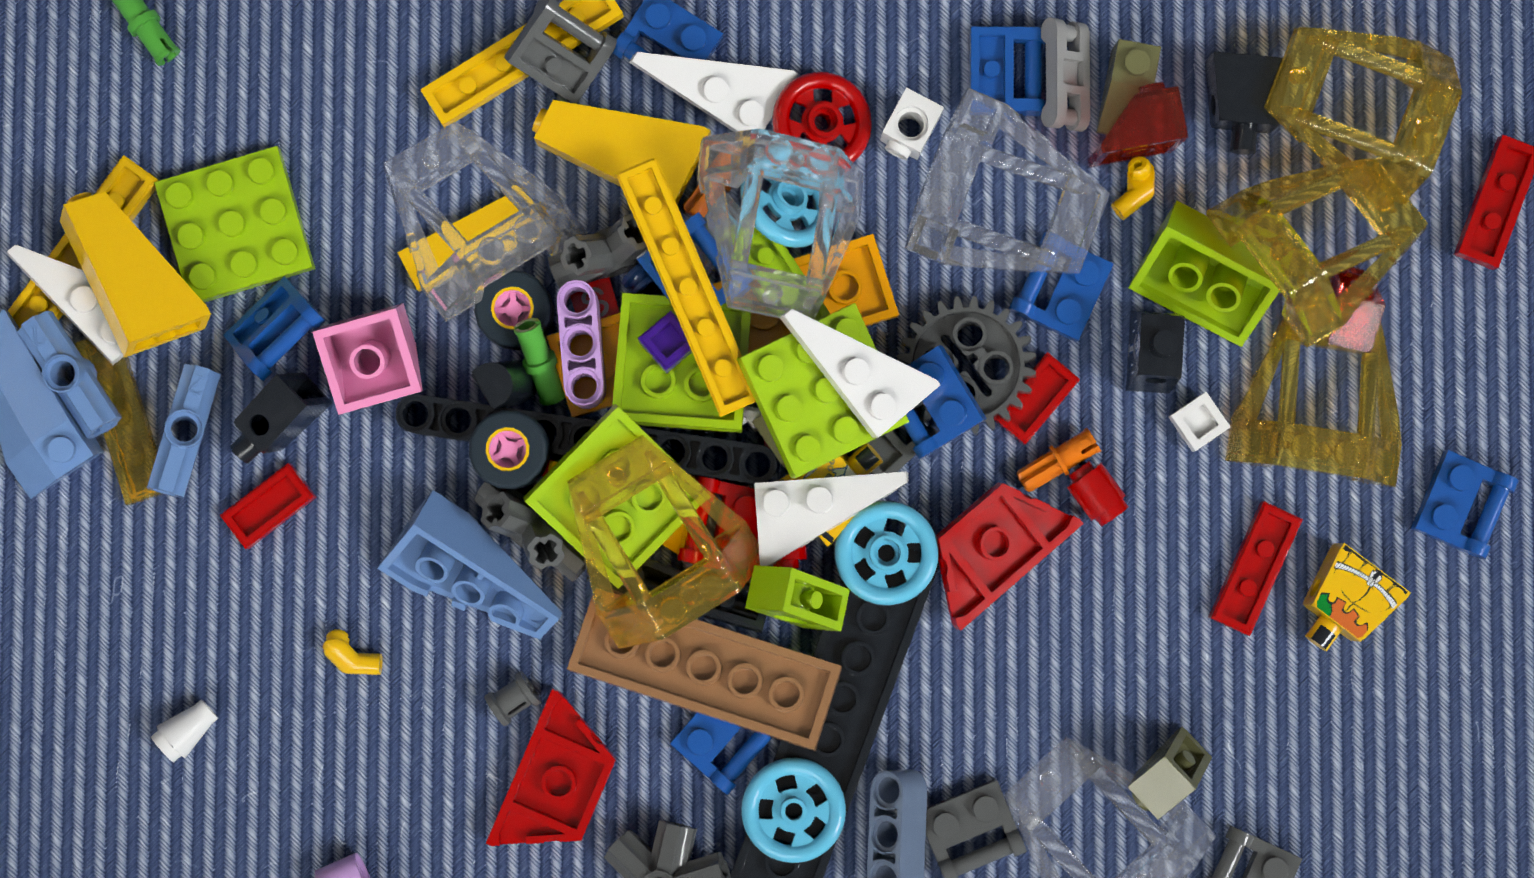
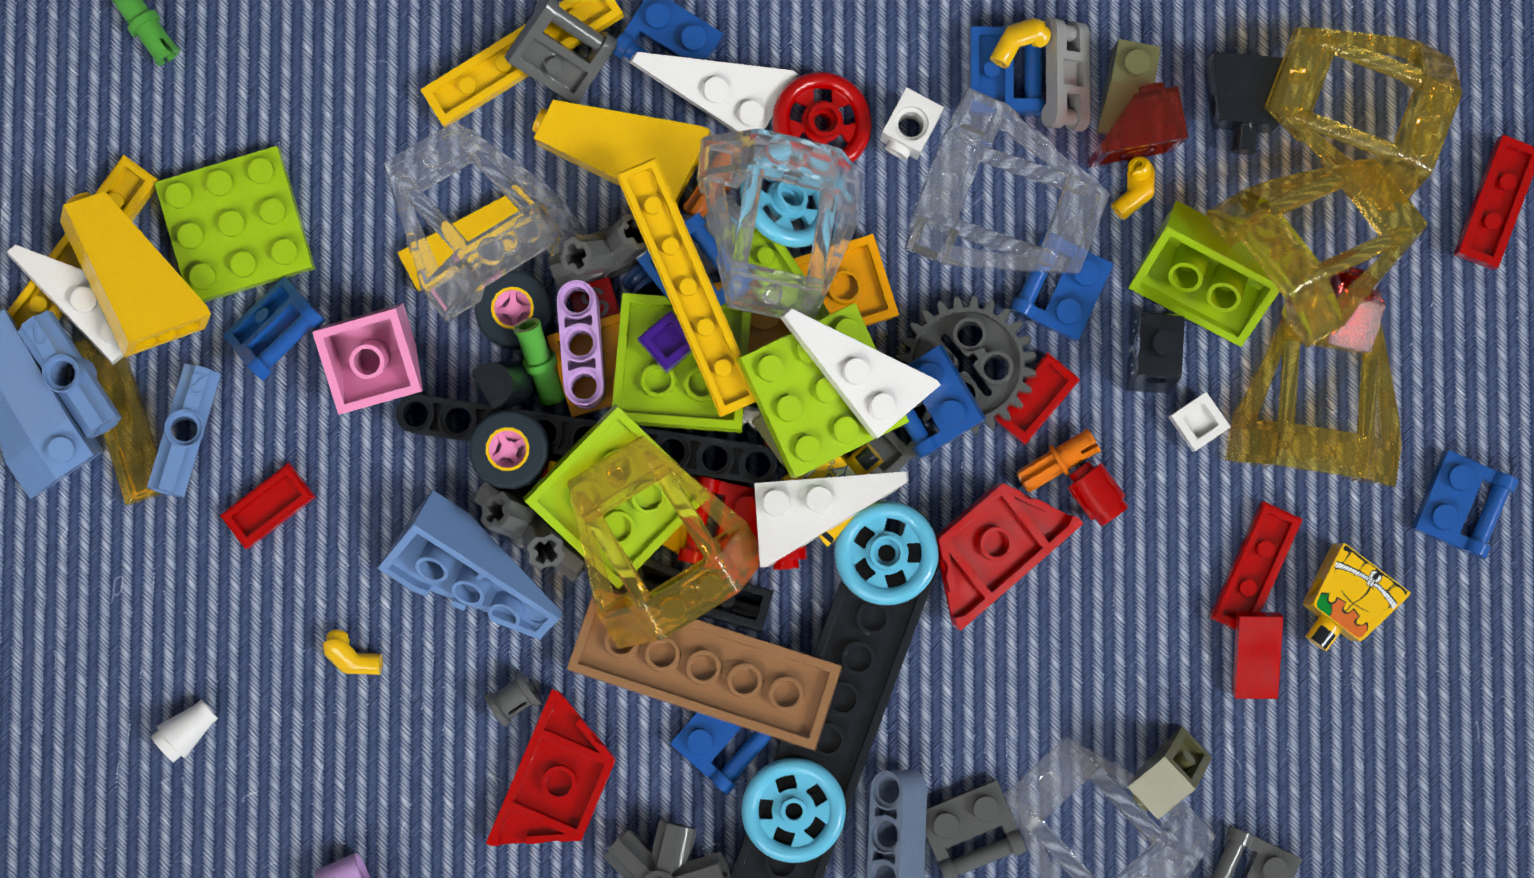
(278, 415): black torso -> none
(797, 598): lime brick -> none
(1017, 35): none -> yellow arm
(1257, 655): none -> red tile

